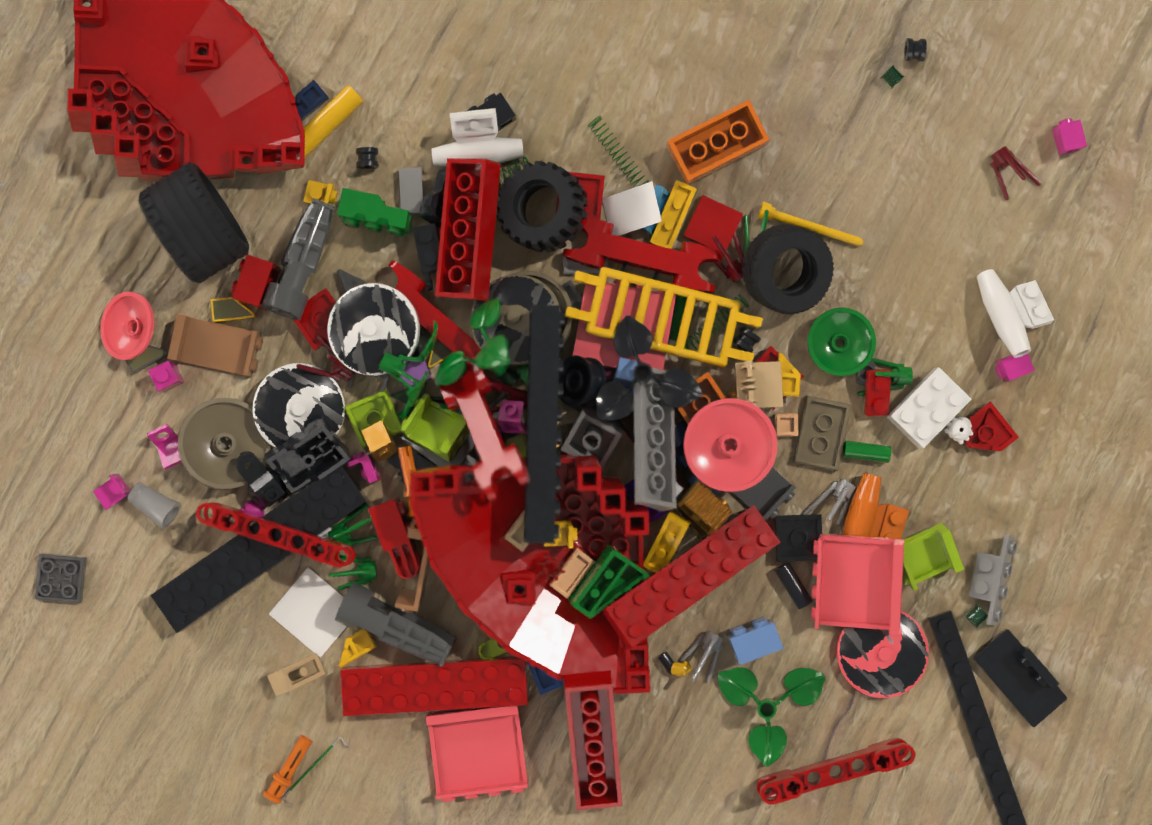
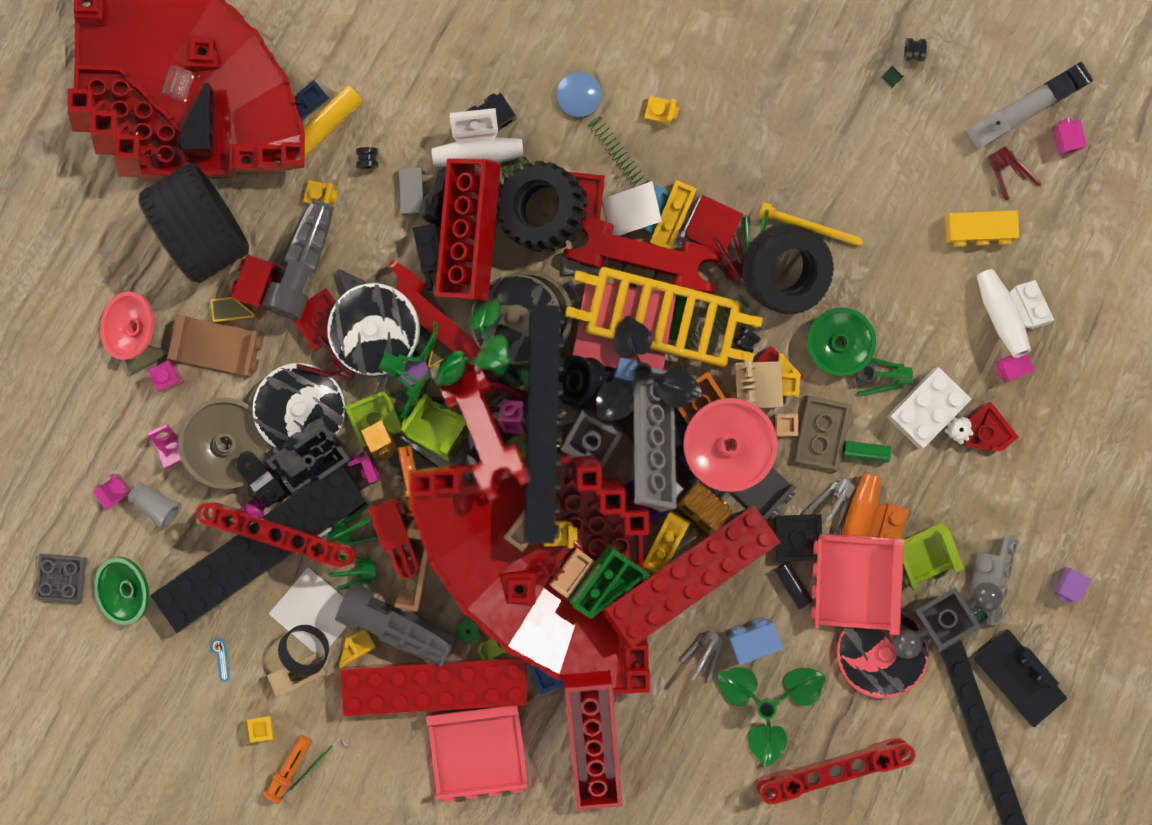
(121, 590): none -> green dish
(177, 83): none -> clear piece
(198, 128): none -> black slope
(218, 647): none -> dark azure sticker
(260, 729): none -> yellow tile
(292, 665): none -> black tyre
(370, 210): green piece -> none
(468, 637): none -> green plant
(579, 94): none -> medium blue dish
(661, 110): none -> yellow bracket
(674, 668): arm -> none
(682, 234): none -> piece
(717, 142): orange brick -> none
(877, 393): red plate -> none
(947, 620): none -> dark grey brick
(982, 228): none -> yellow brick
(1030, 105): none -> light grey piece
(1071, 586): none -> medium lavender brick

